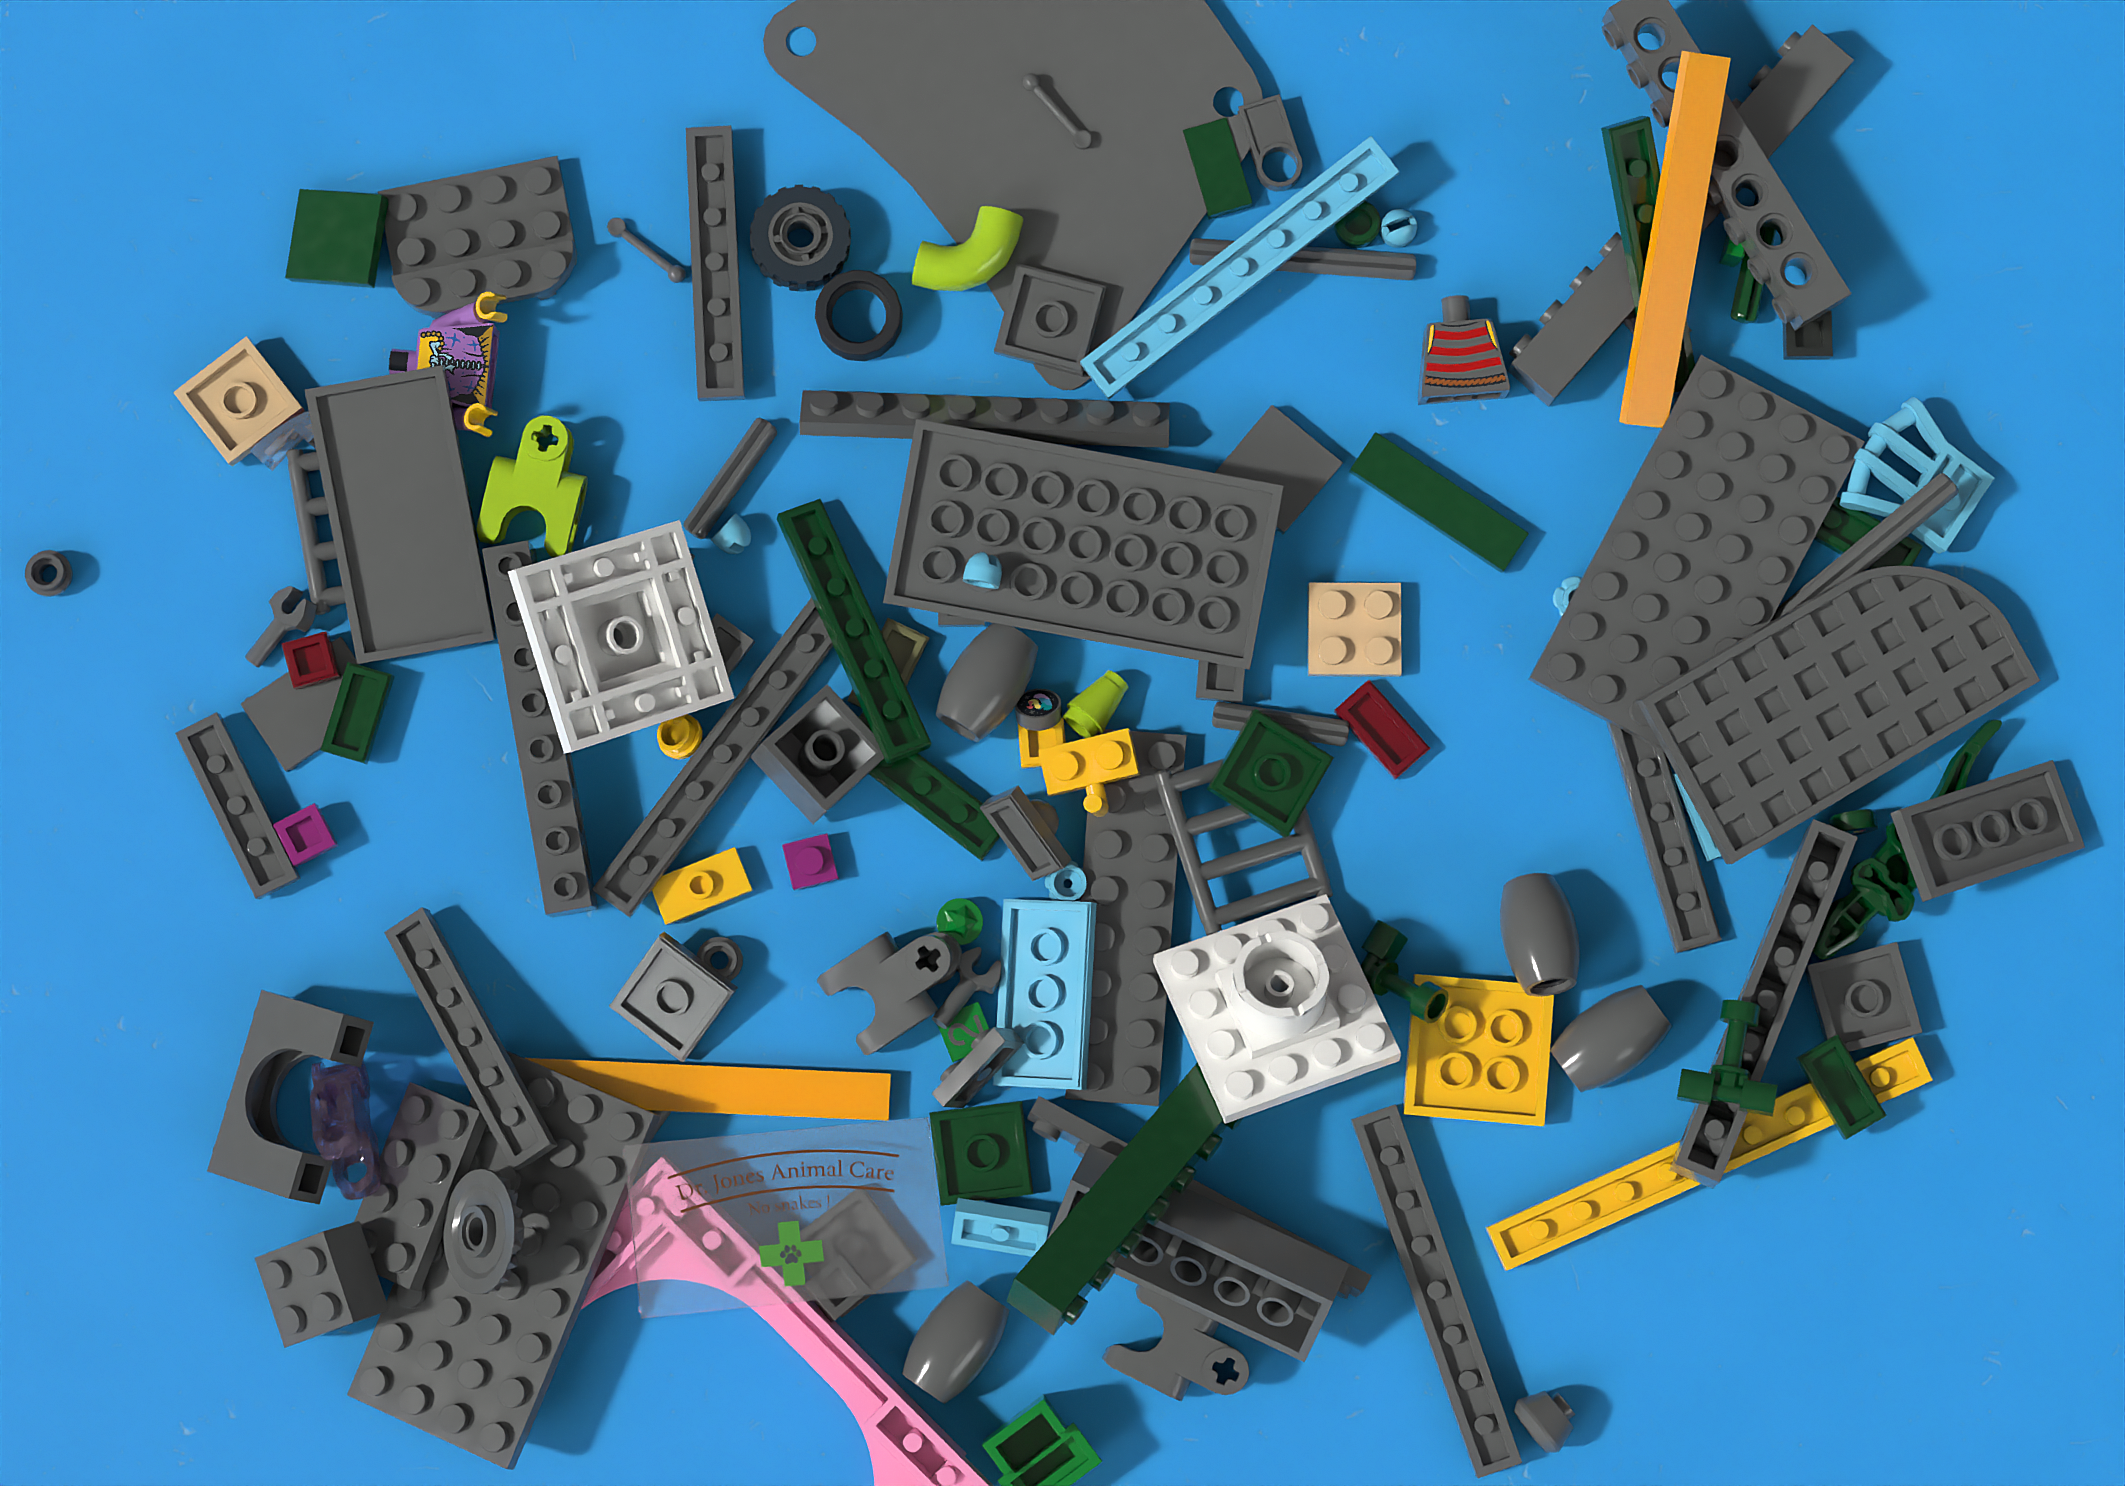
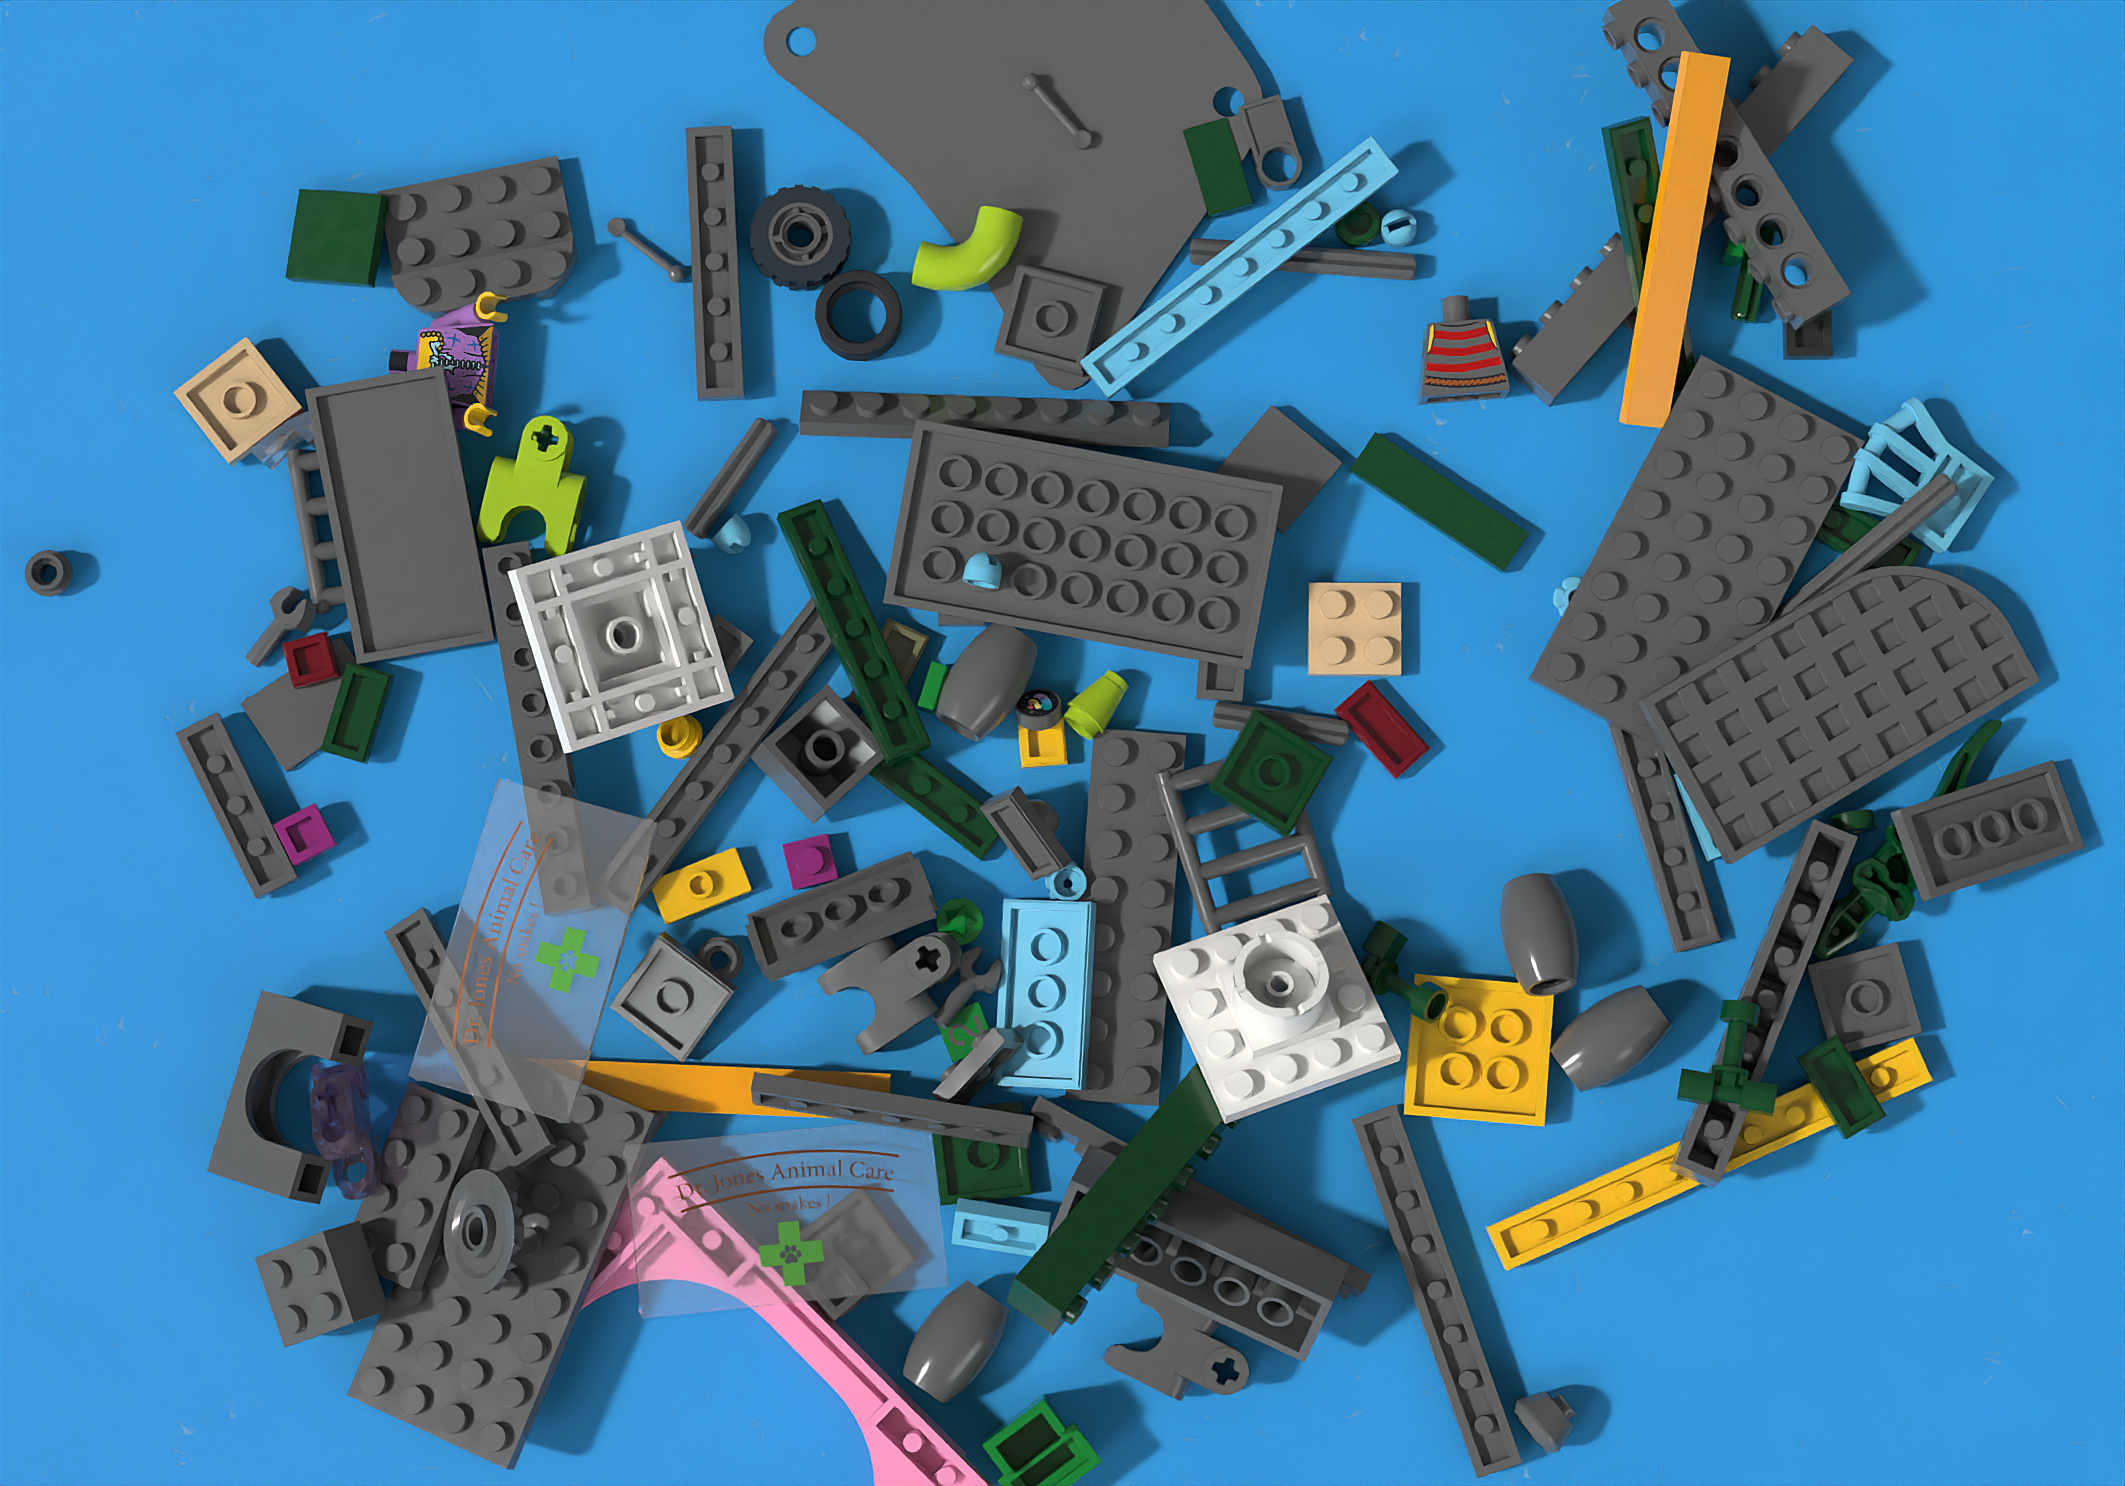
(533, 950): none -> clear piece
(840, 916): none -> dark grey brick
(891, 1110): none -> dark grey tile
(933, 687): none -> green tile
(1090, 765): yellow plate -> none

